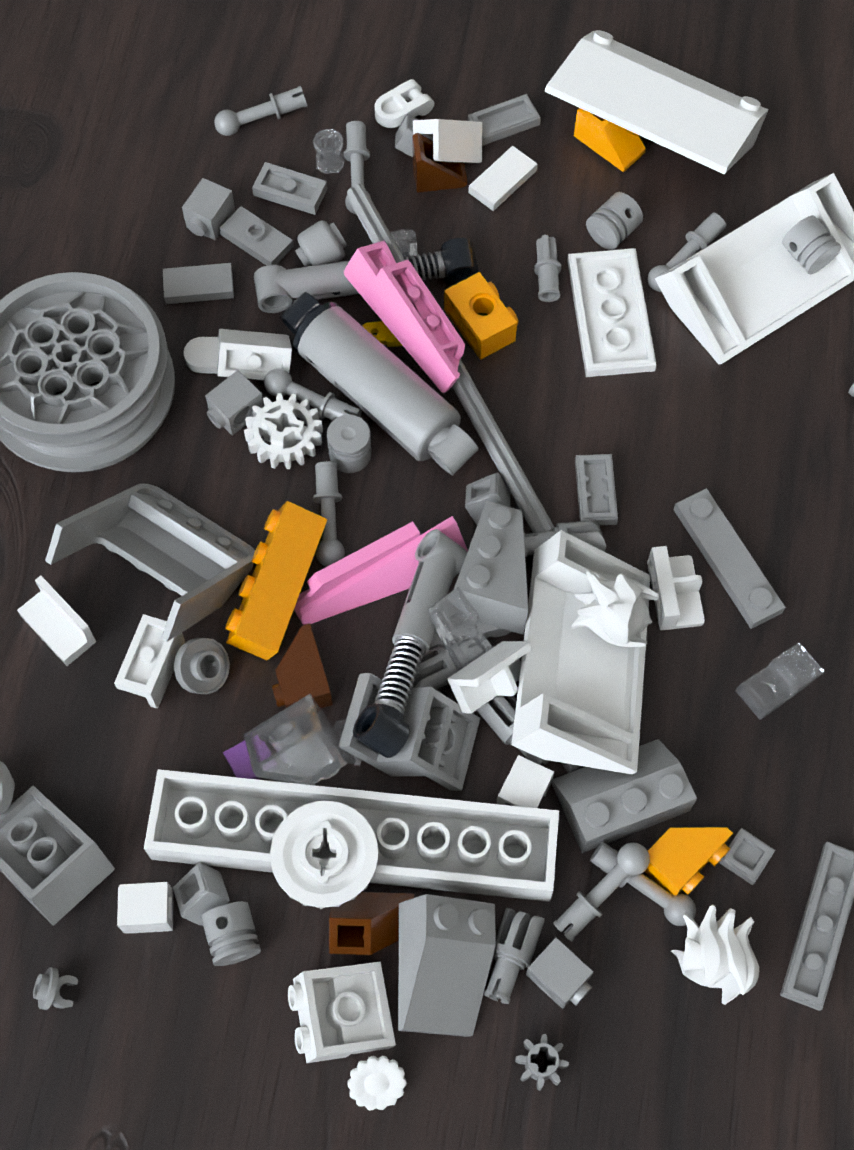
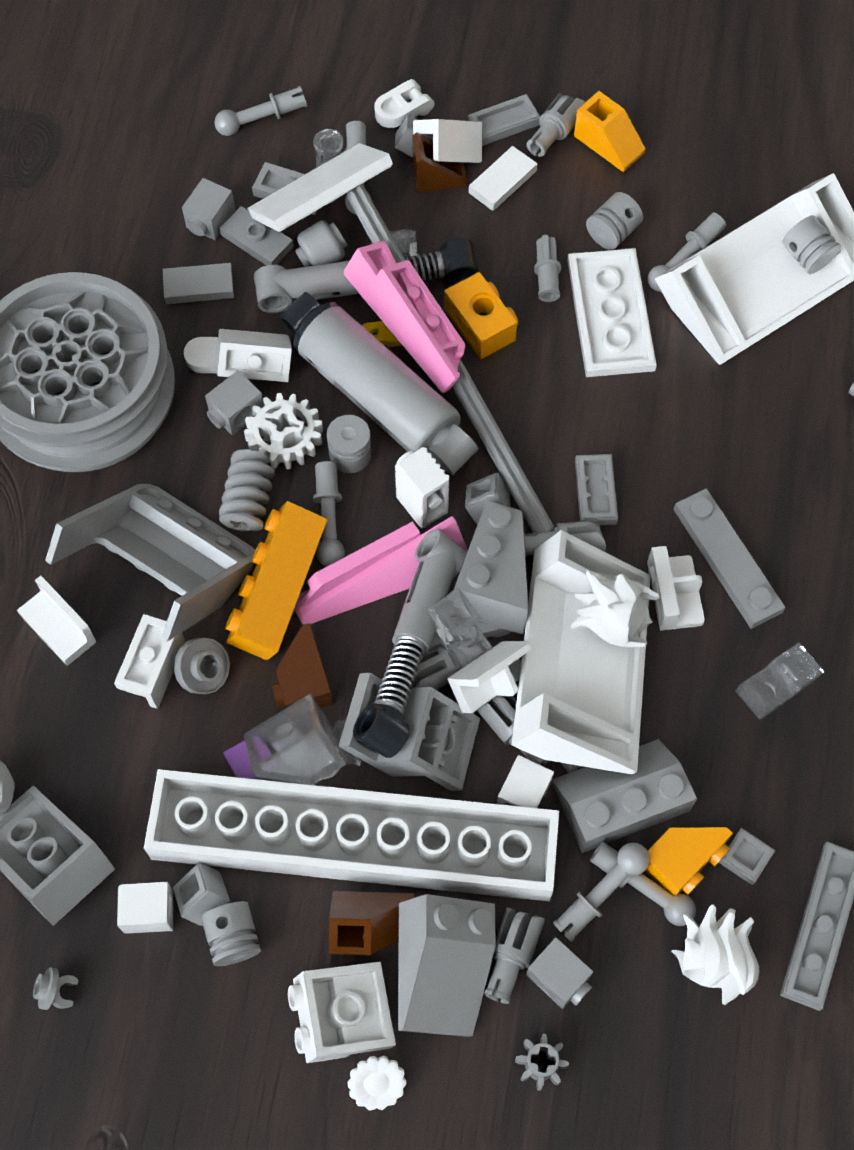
(246, 491): none -> light grey piece
(281, 382): light grey pin -> none
(303, 835): white gear -> none
(320, 187): none -> white tile
(422, 486): none -> white brick
(555, 123): none -> light grey arm
(658, 101): white slope -> none

